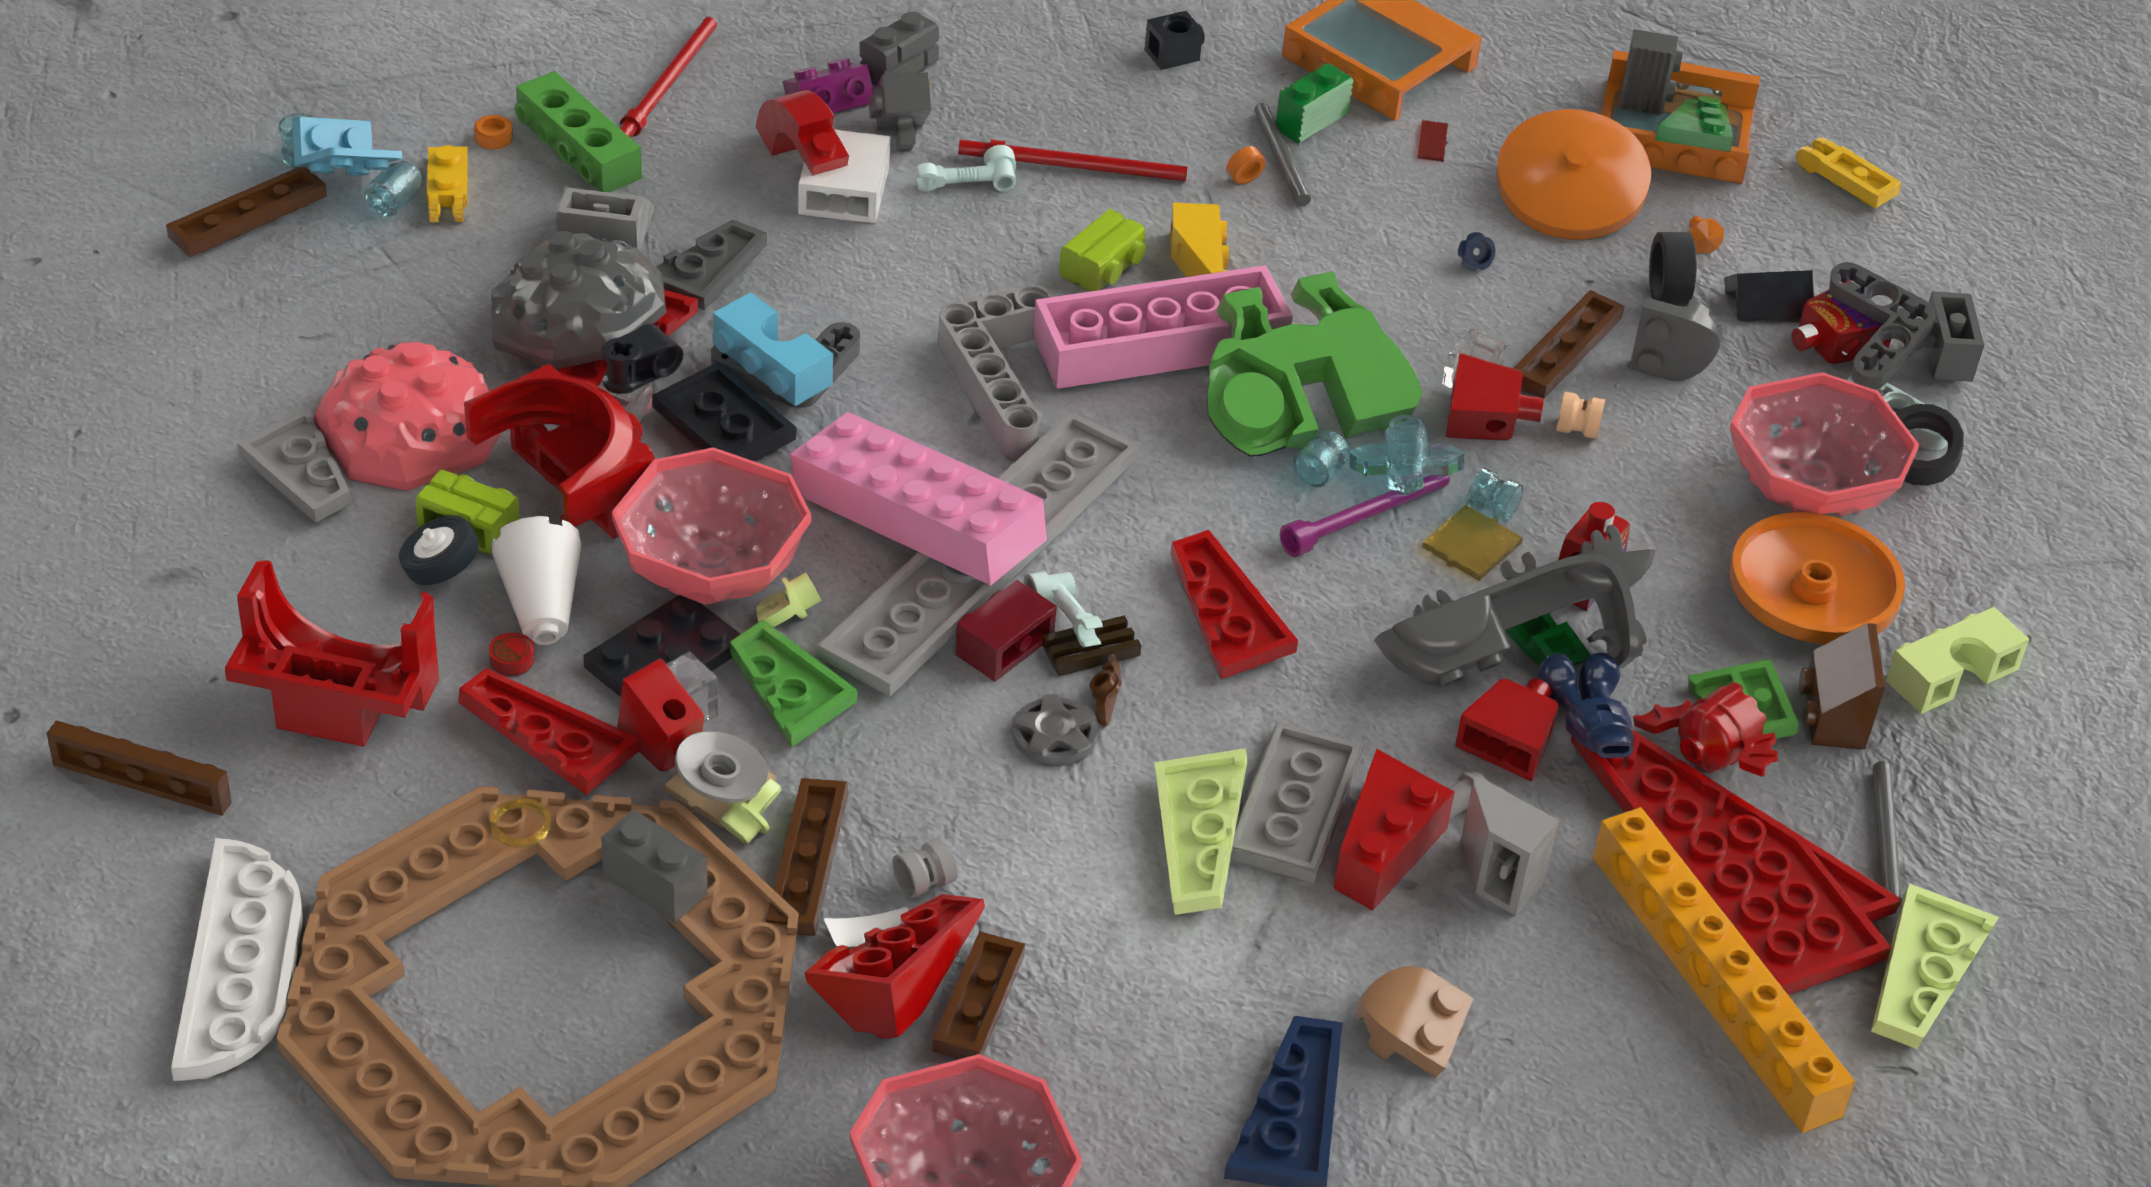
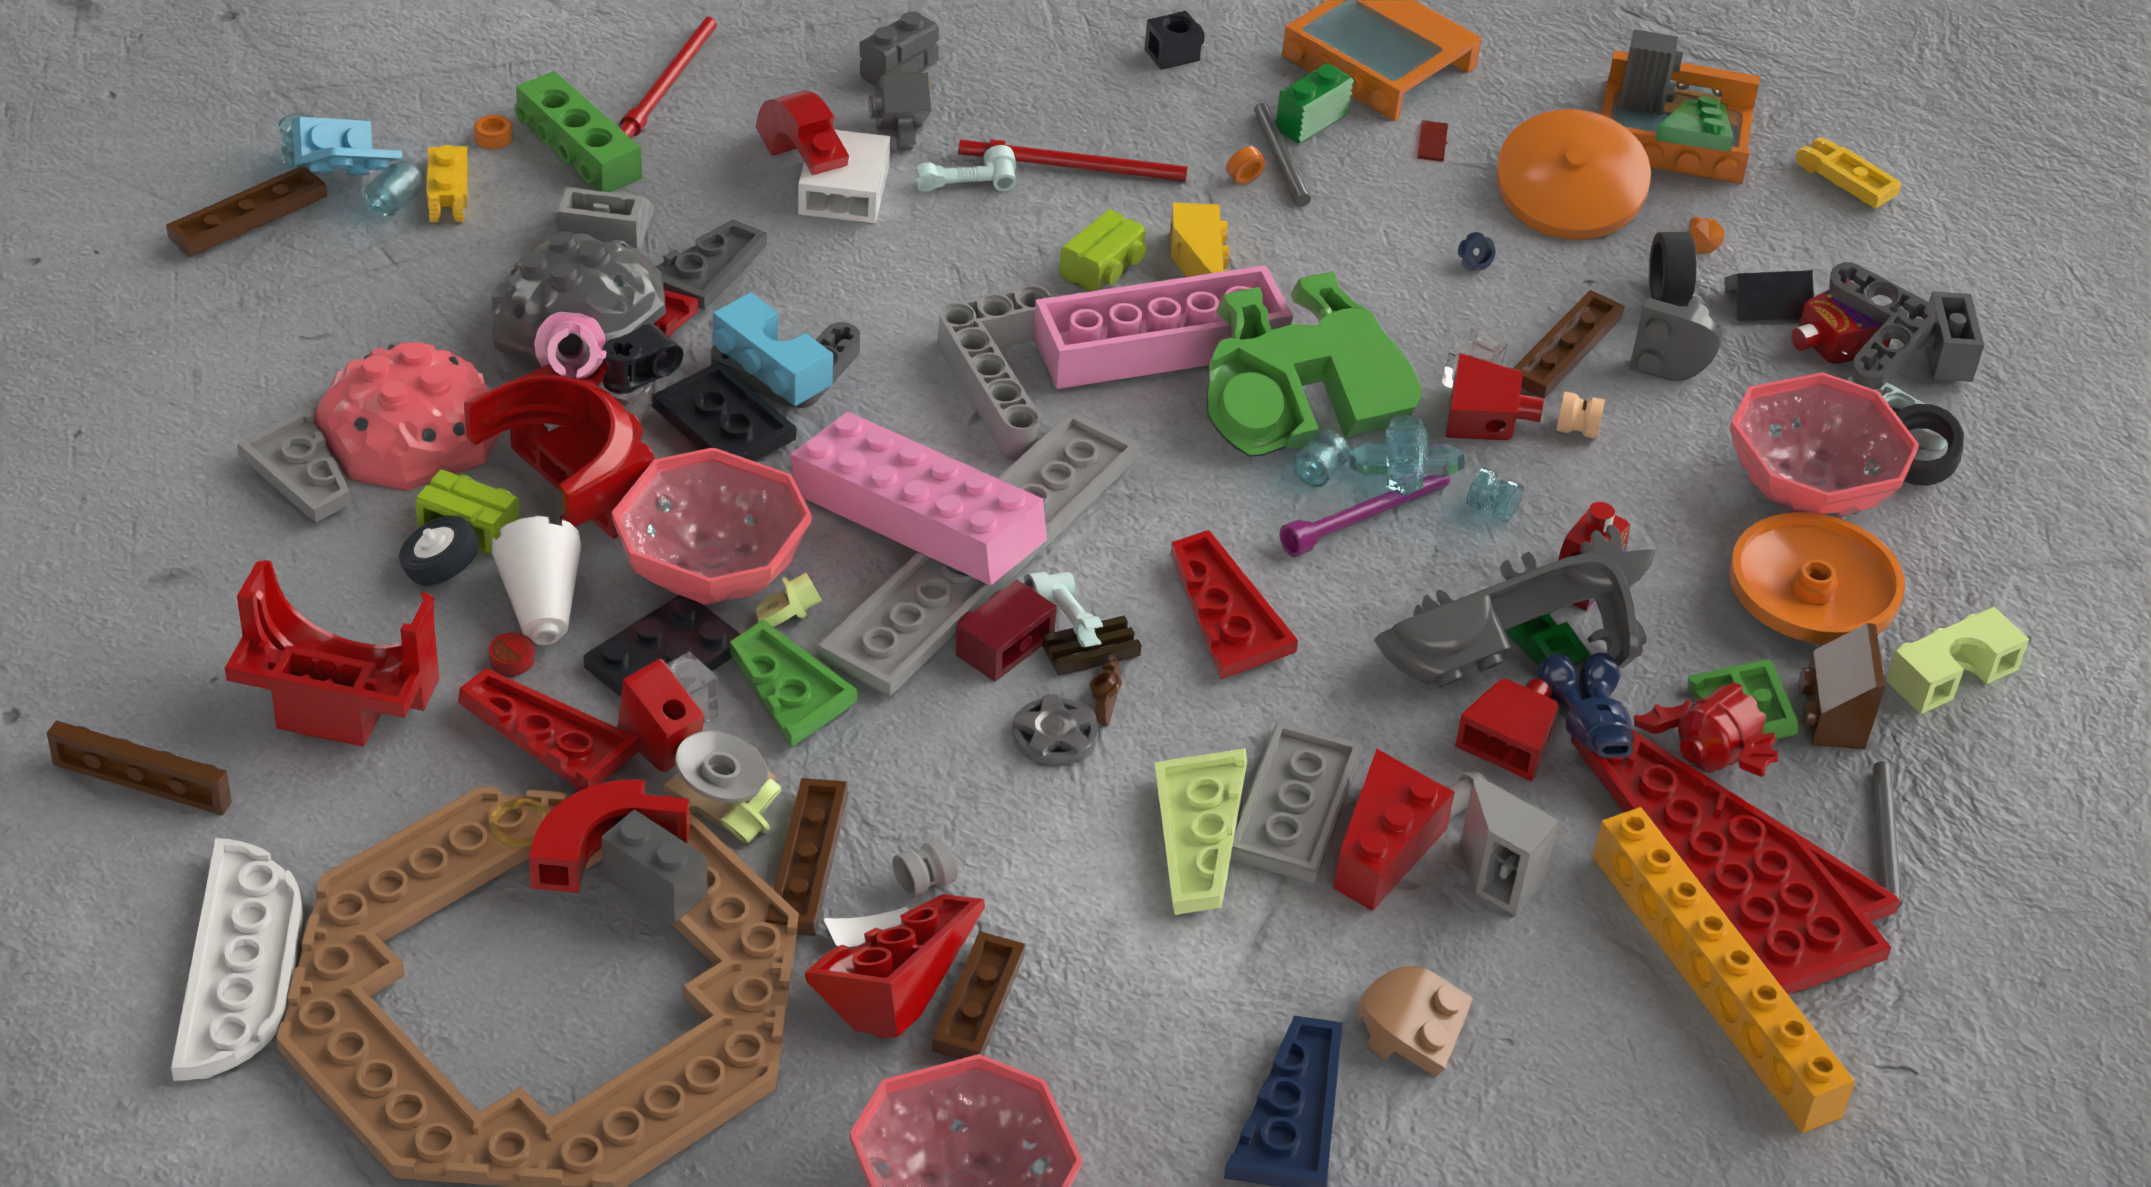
(560, 326): none -> bright pink piece
(575, 828): none -> red arch
(839, 86): magenta bracket -> none
(1472, 542): clear yellow piece -> none
(1927, 959): yellowish green wing -> none

